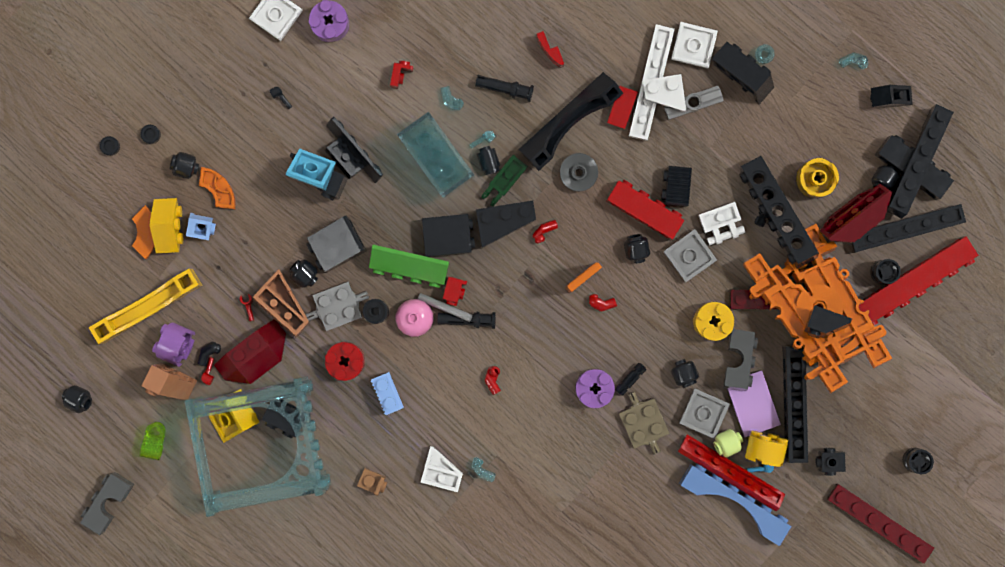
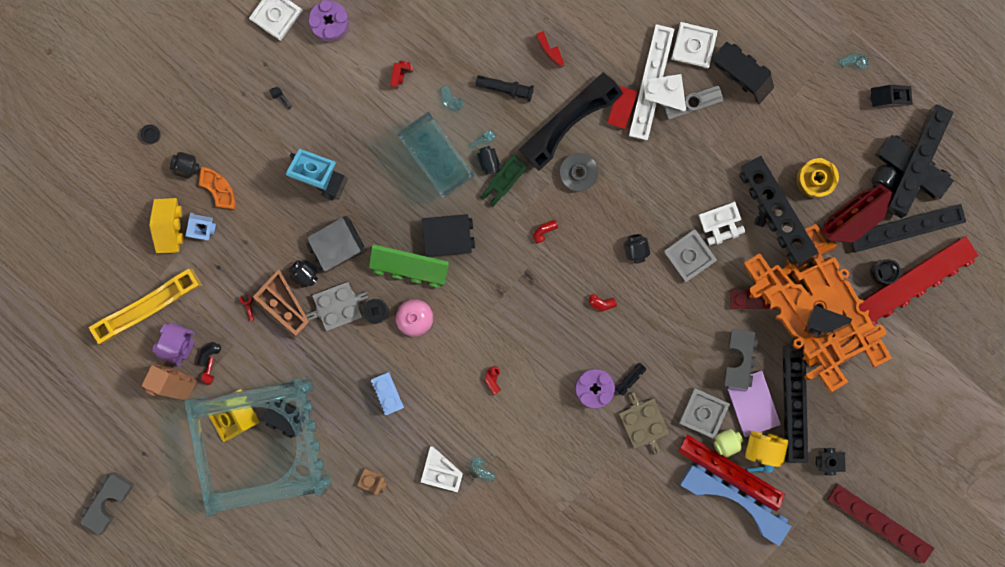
(76, 399): black head -> none
(109, 146): black tile -> none
(144, 242): orange tile -> none
(153, 445): clear neon green piece -> none
(254, 355): dark red wedge -> none
(334, 357): red brick -> none
(349, 155): black bracket -> none
(445, 307): light grey bar -> none
(454, 291): red brick -> none
(478, 320): black pin -> none
(503, 220): black wedge -> none
(583, 277): orange tile -> none
(645, 210): red brick -> none
(677, 186): black brick -> none
(685, 373): black head -> none
(704, 315): yellow brick -> none
(768, 49): clear light blue plate -> none
(918, 461): black wheel -> none

